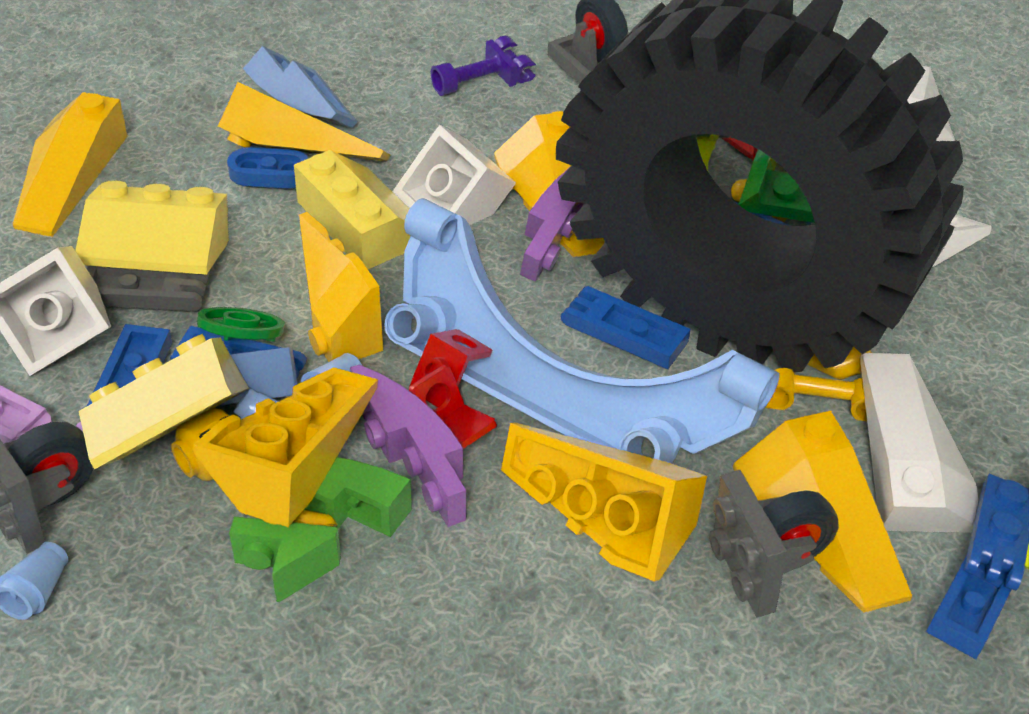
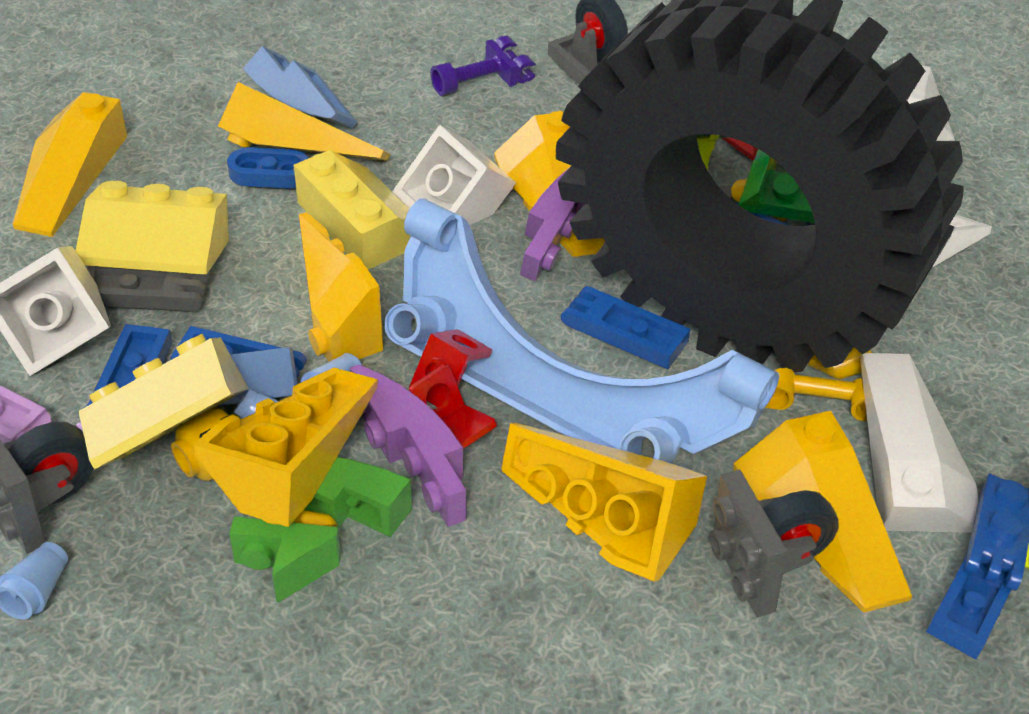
(241, 323): green wheel -> none

